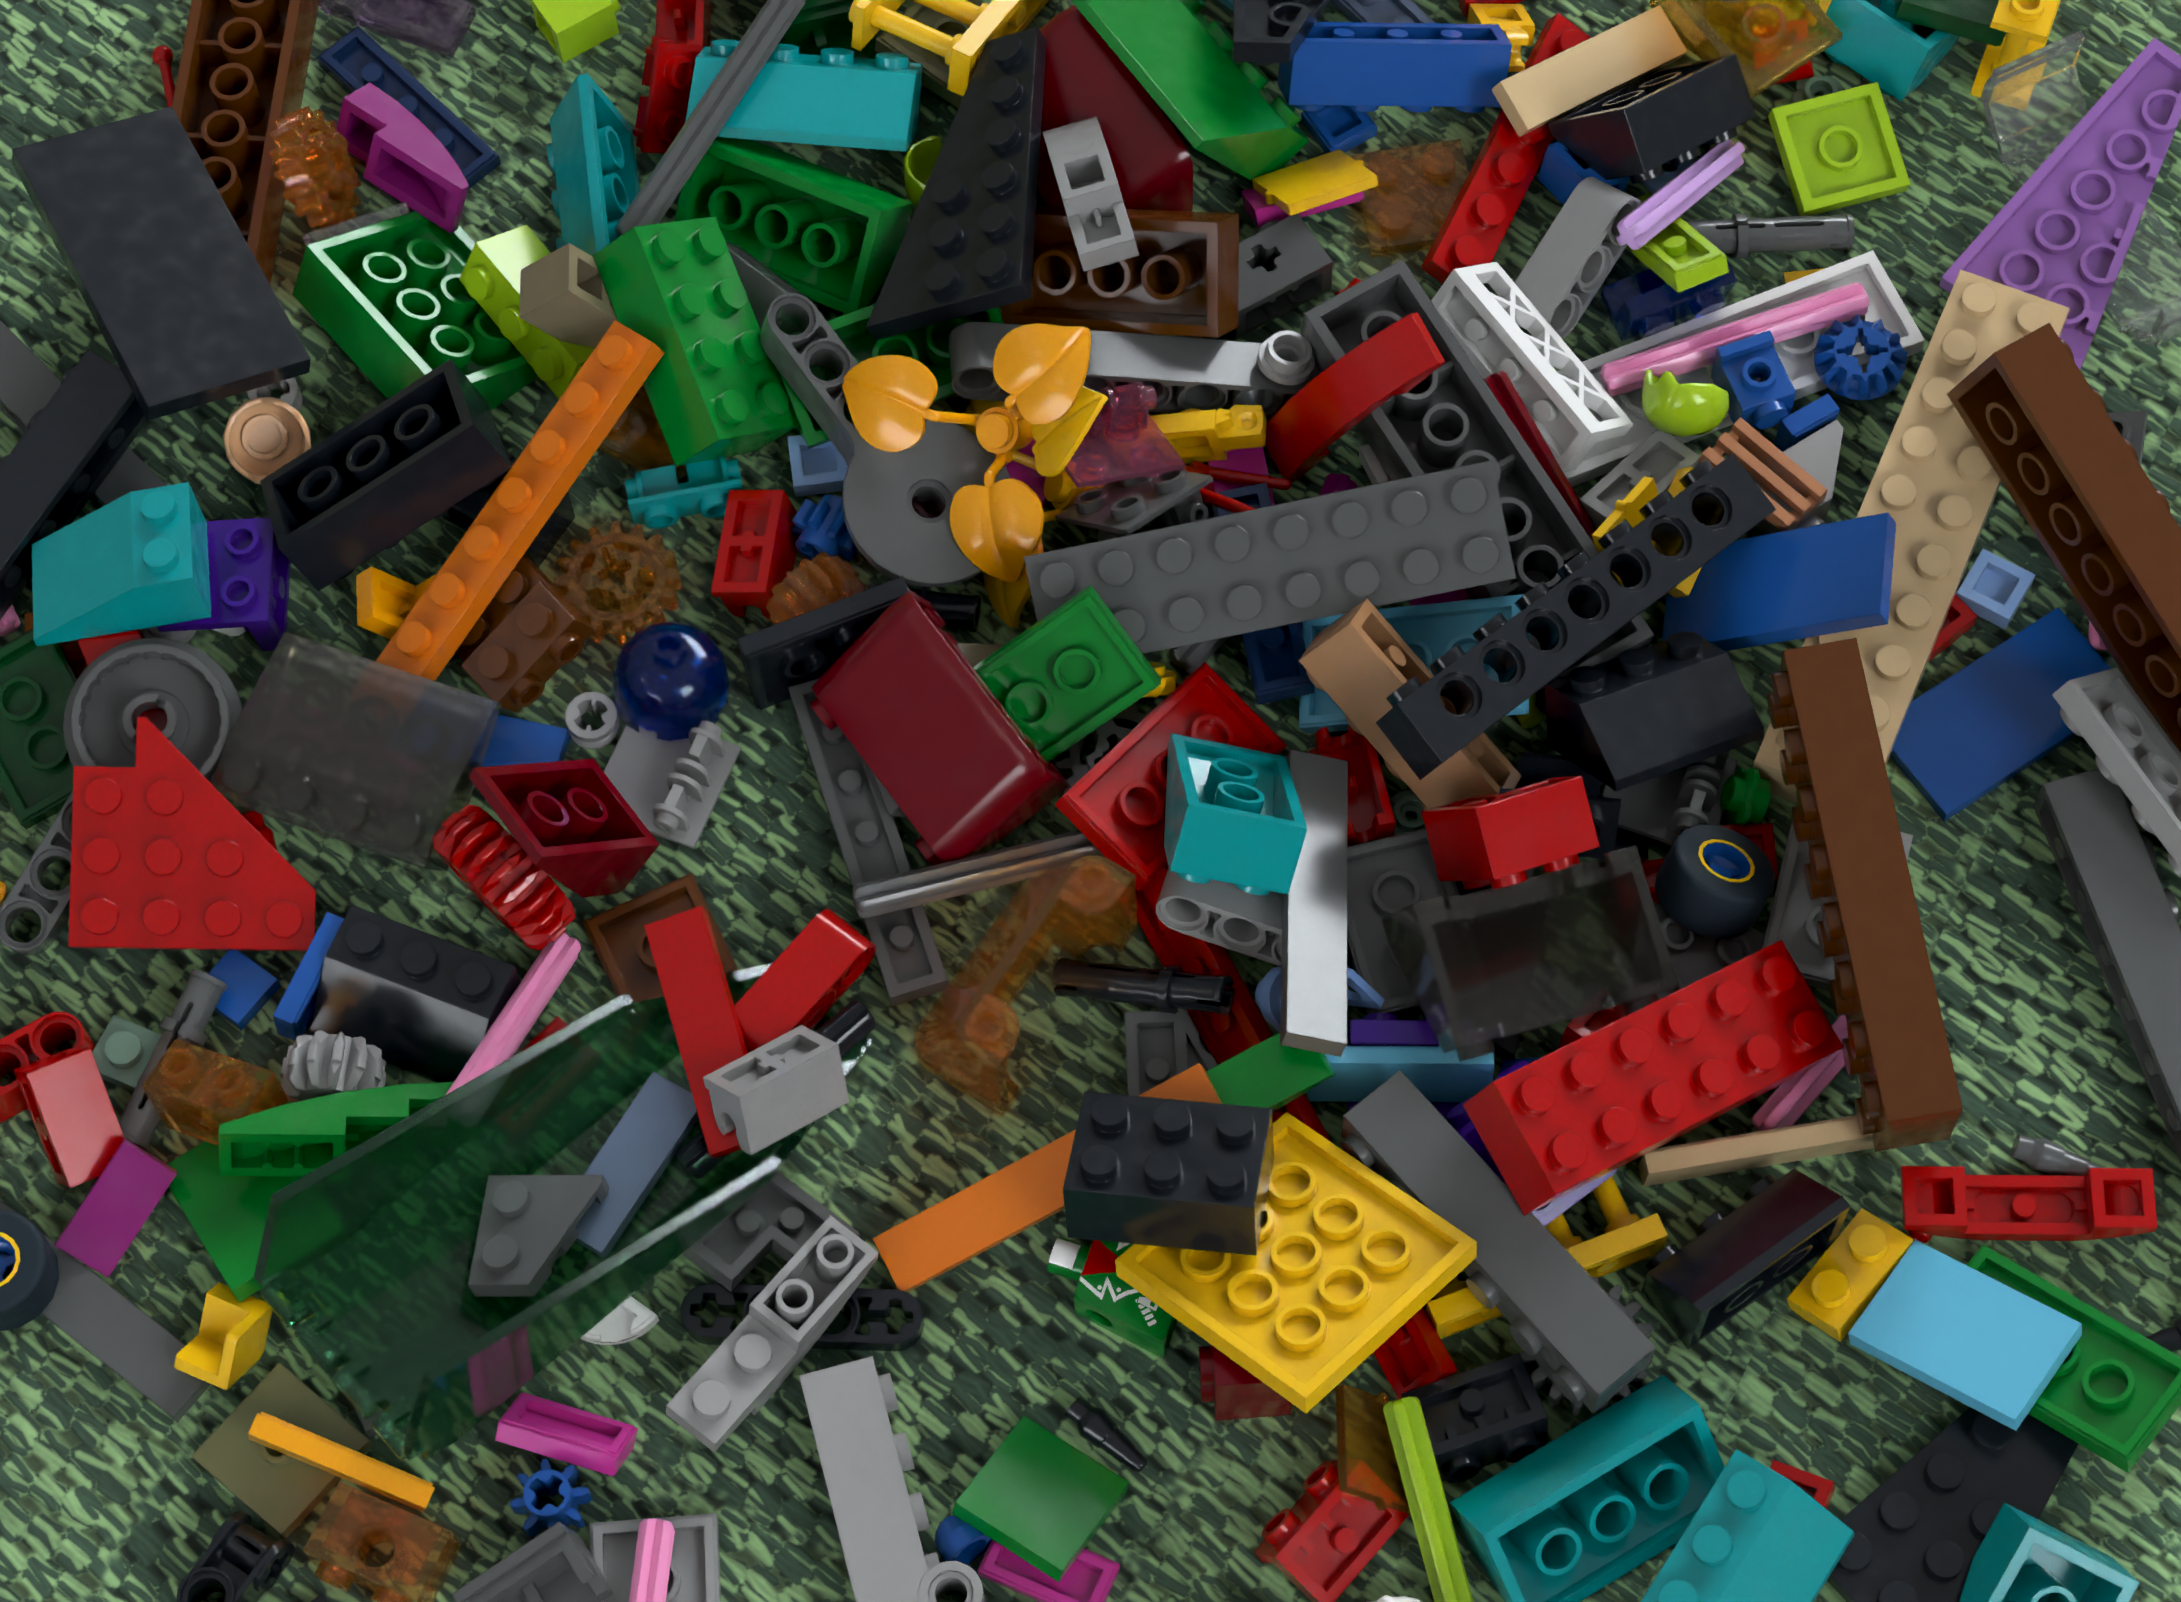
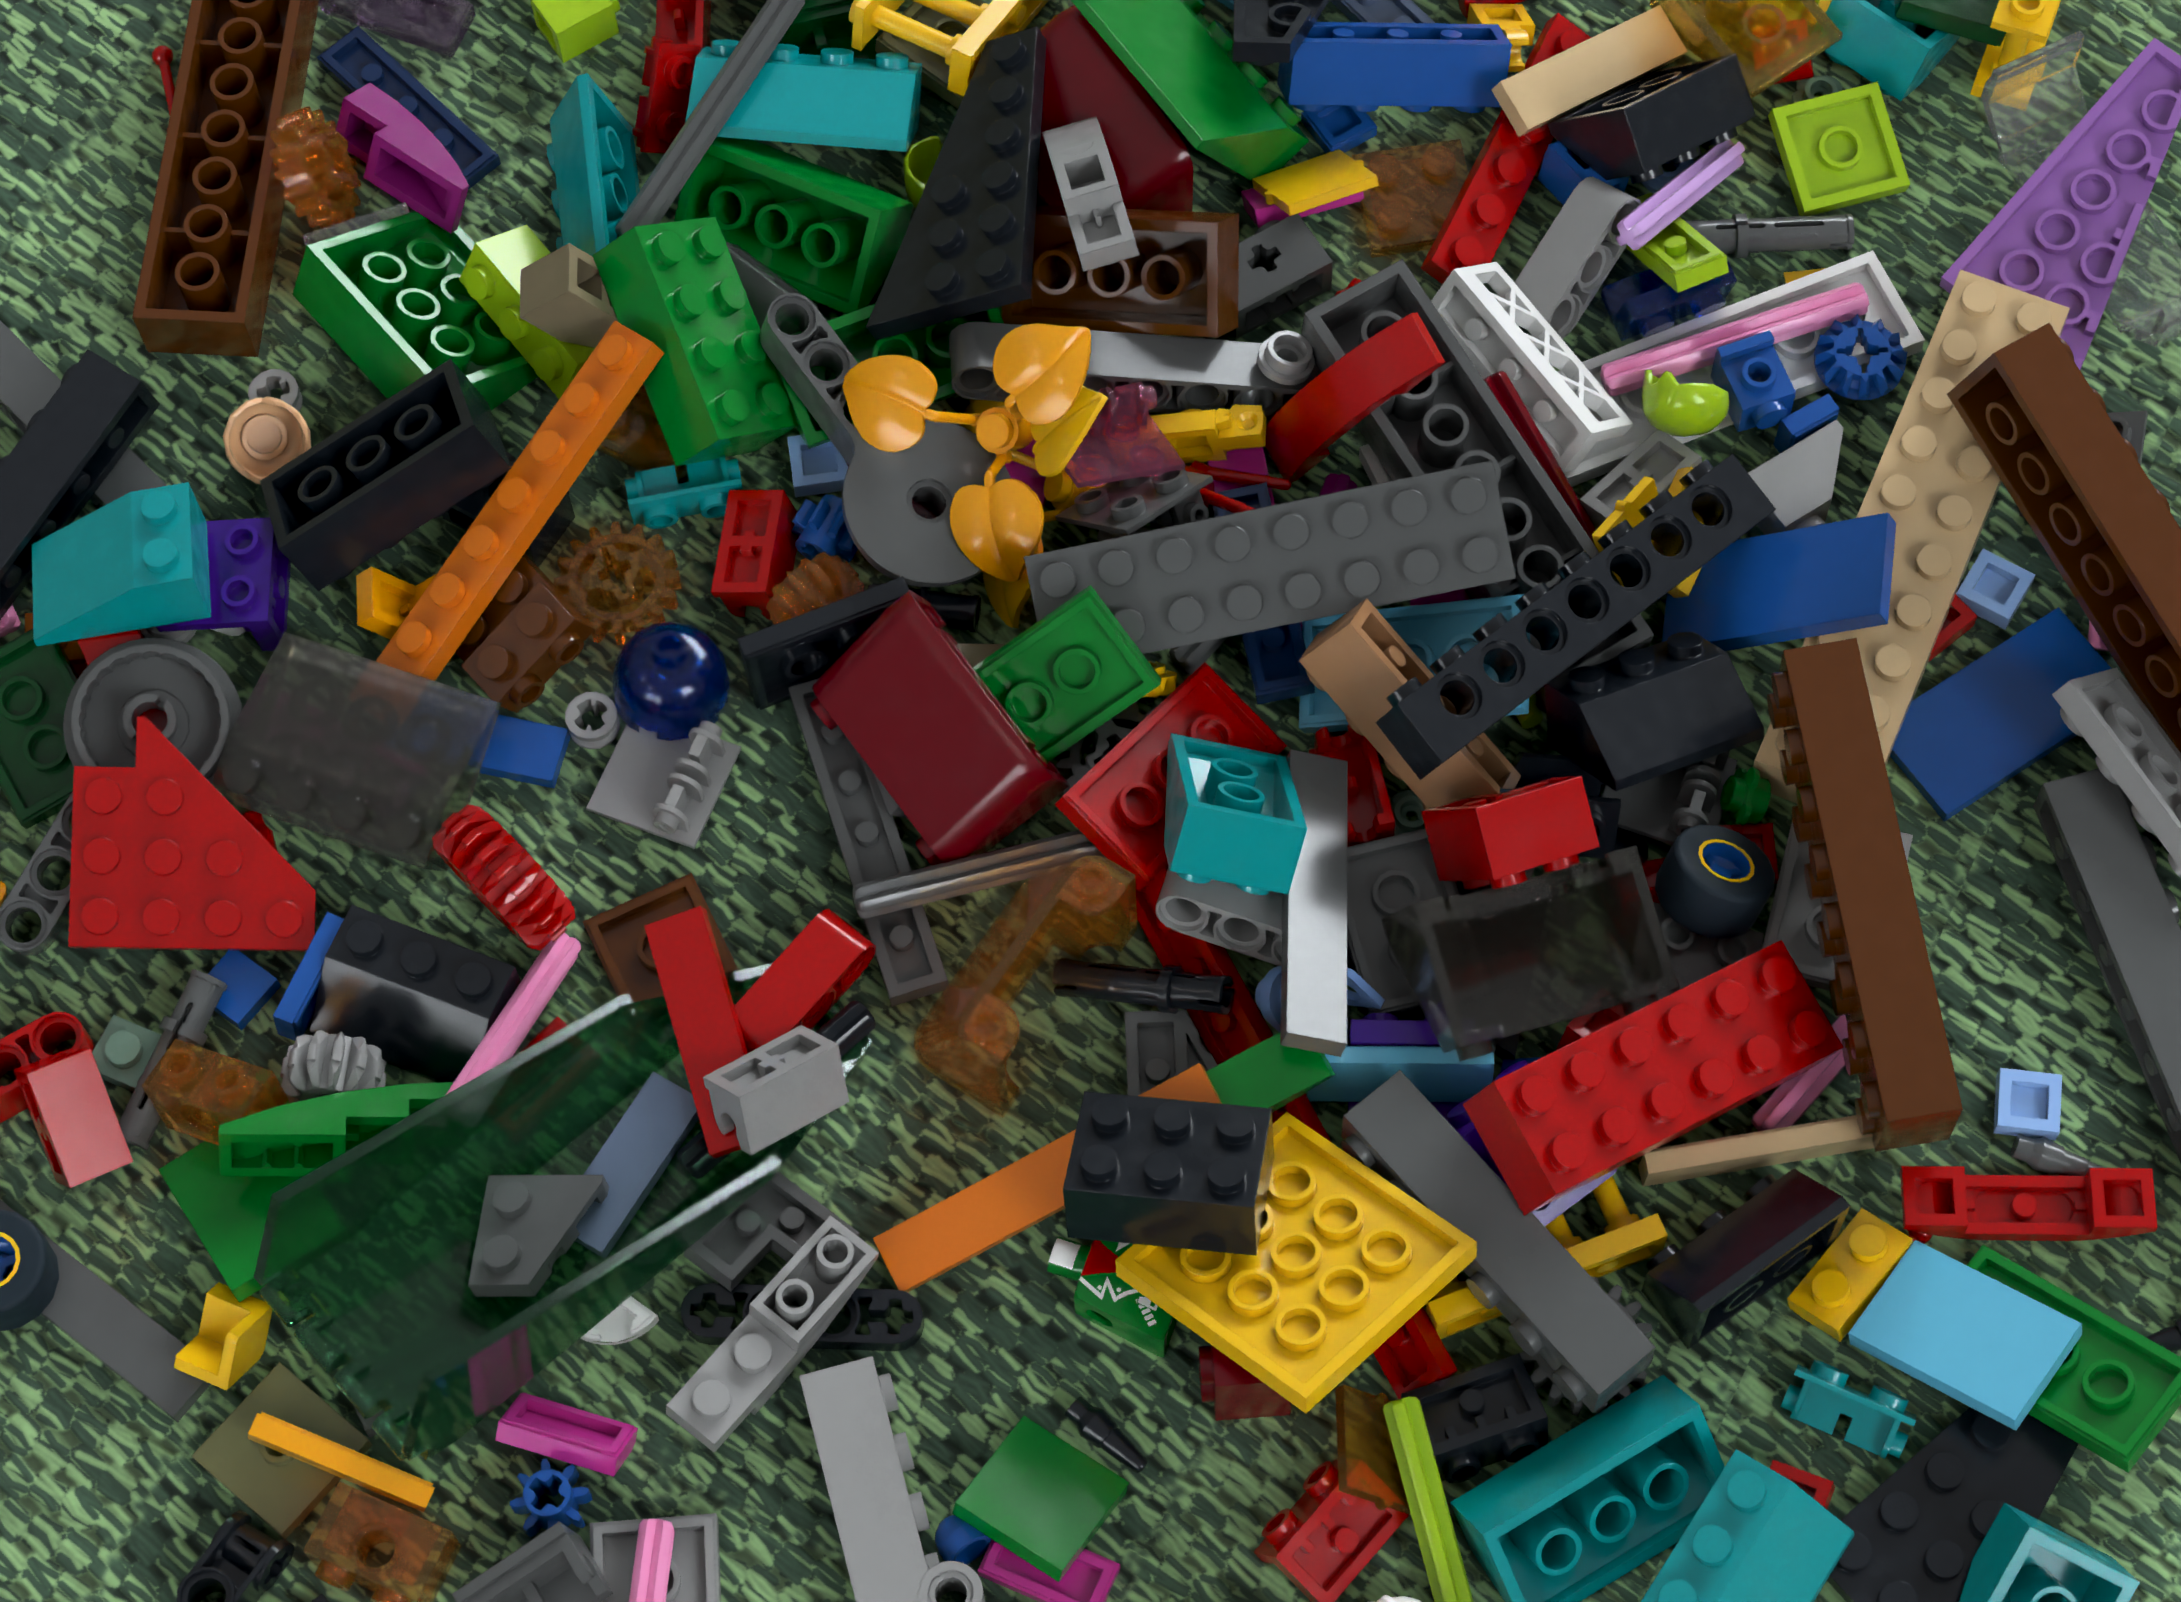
(116, 1208): magenta tile -> none
(160, 262): black tile -> none
(569, 822): dark red slope -> none
(1778, 463): nougat tile -> none
(1873, 1415): none -> teal hinge
(2027, 1103): none -> light blue plate

